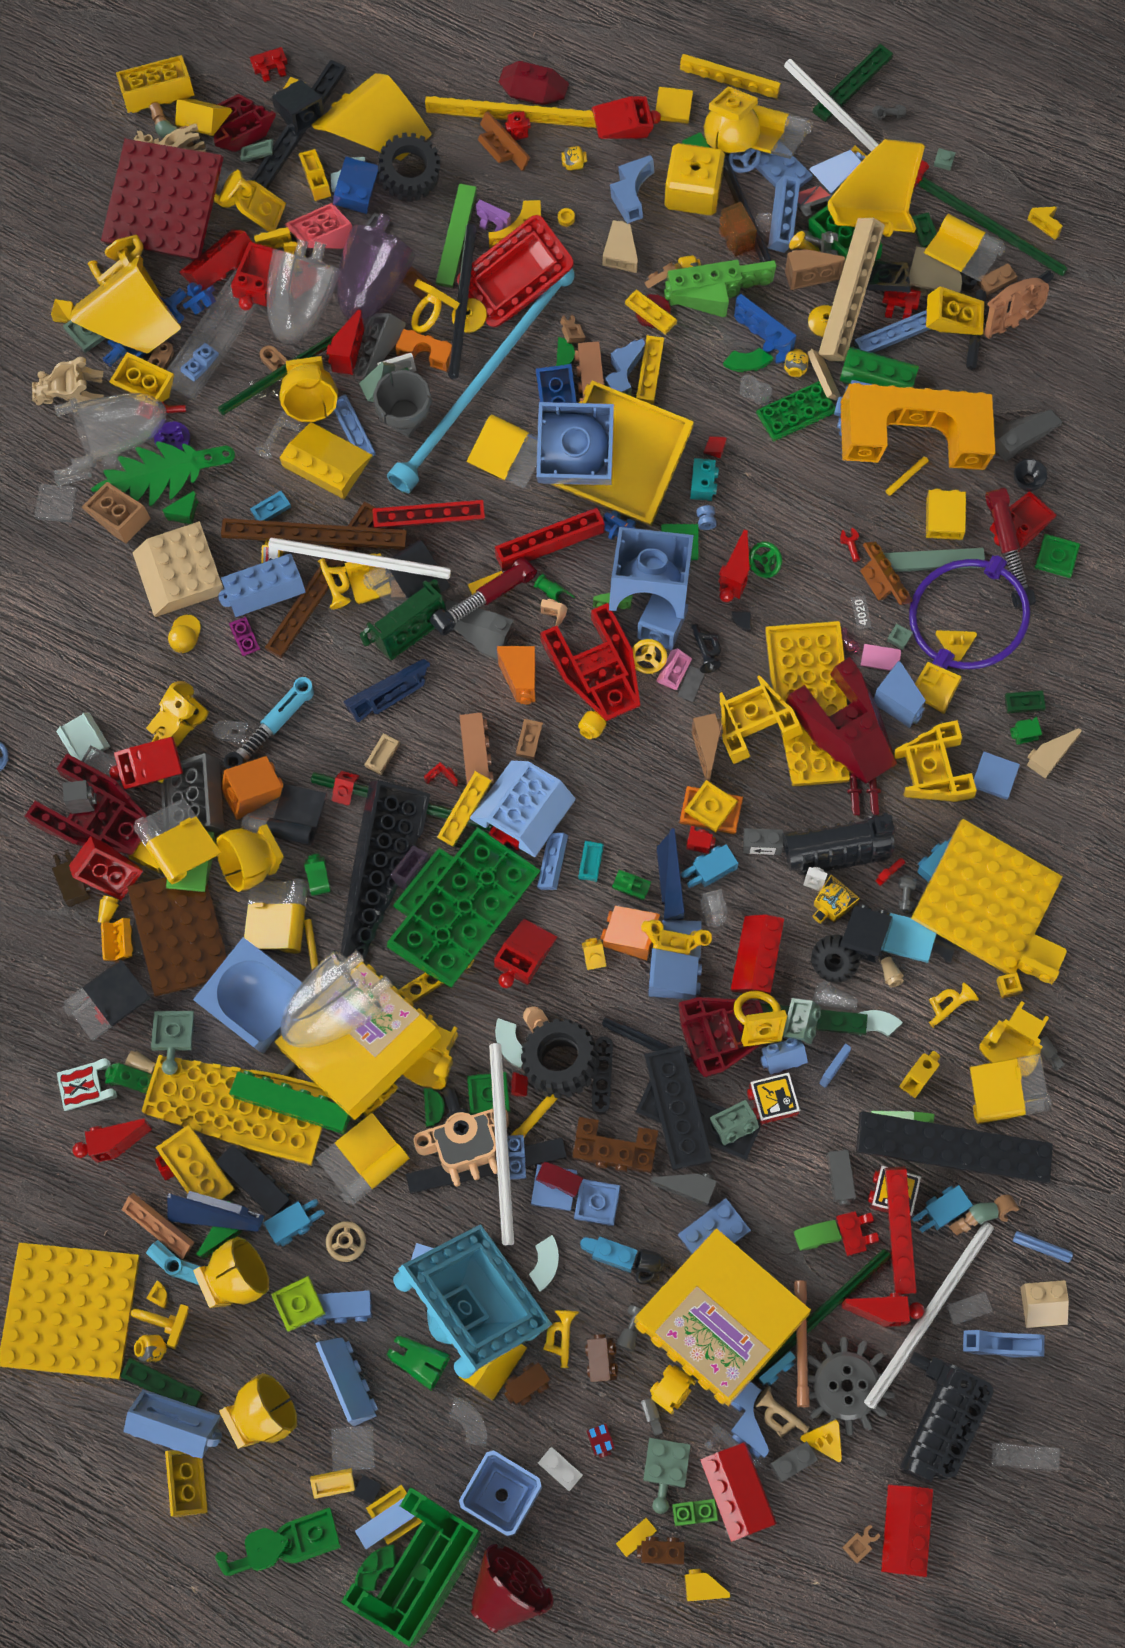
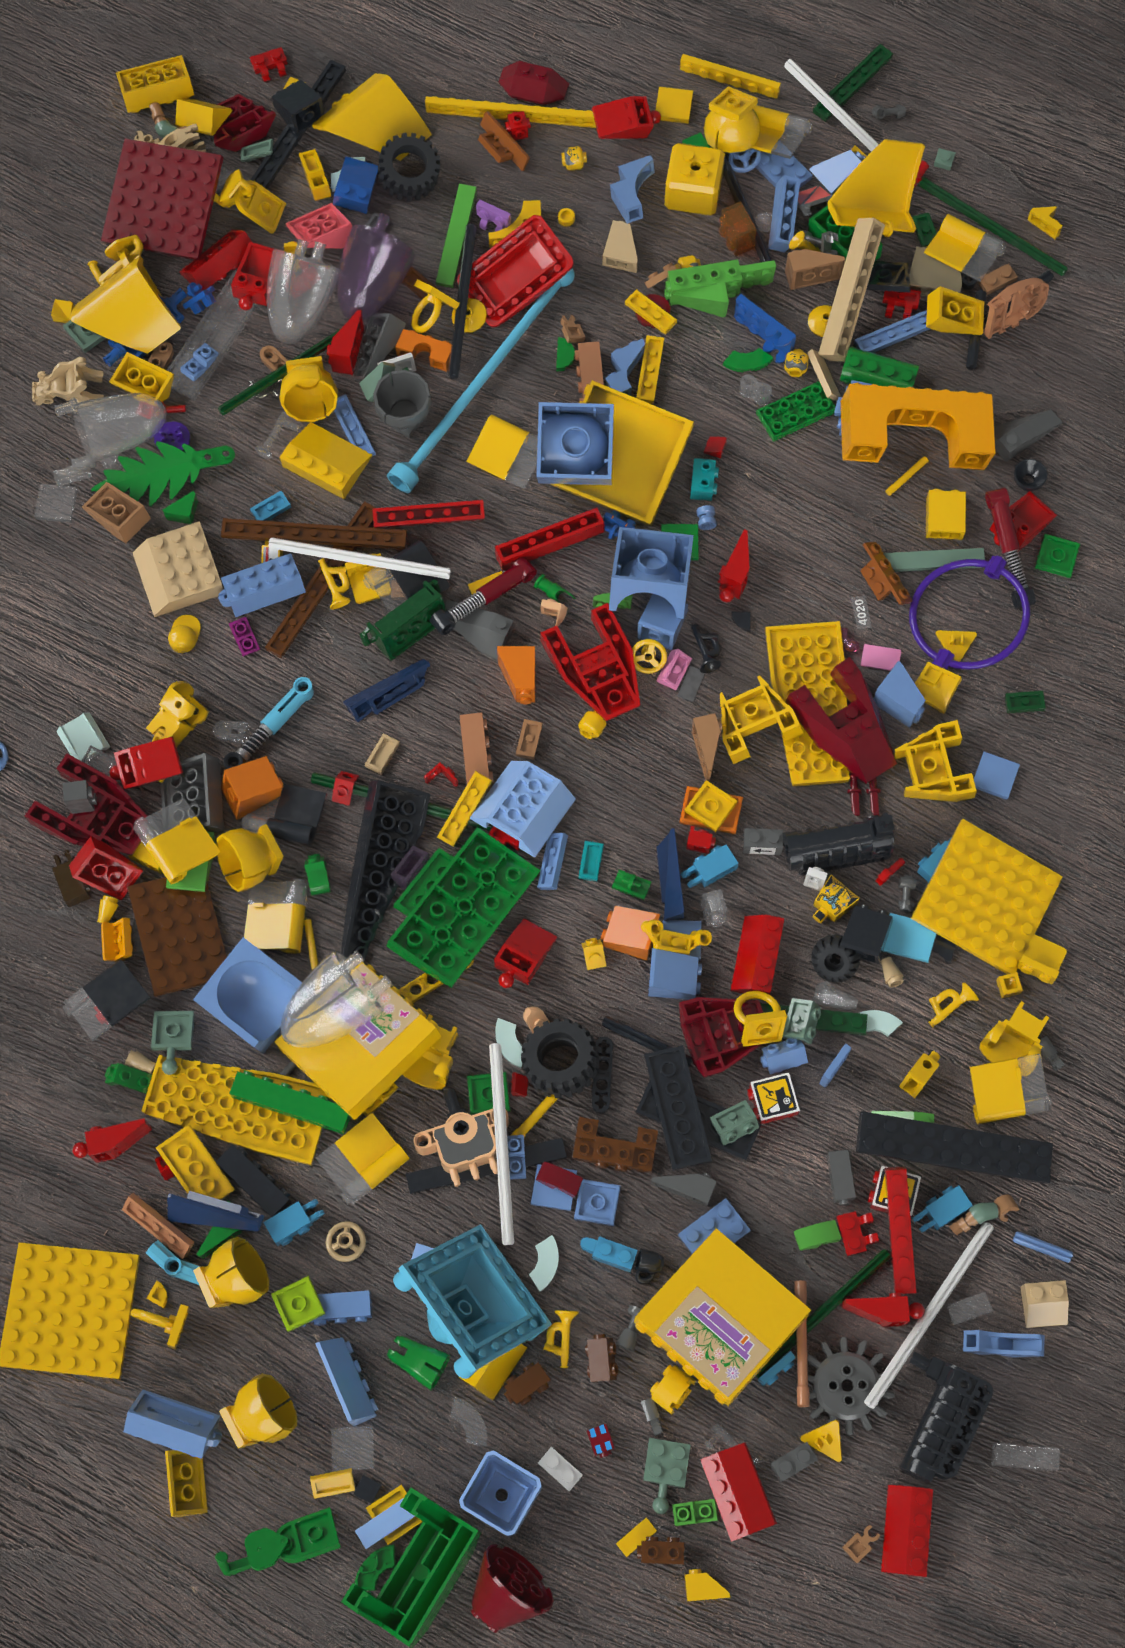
(82, 1086): flag -> none
(150, 1348): yellow head -> none
(160, 1383): dark green tile -> none
(274, 239): yellow bracket -> none
(433, 1107): green tile -> none
(556, 384): blue slope -> none
(747, 1427): medium blue arch -> none
(766, 1399): tan piece -> none
(773, 556): green piece -> none
(851, 543): red bar -> none
(899, 636): sand green plate -> none
(1026, 731): green window -> none
(1051, 752): tan slope -> none

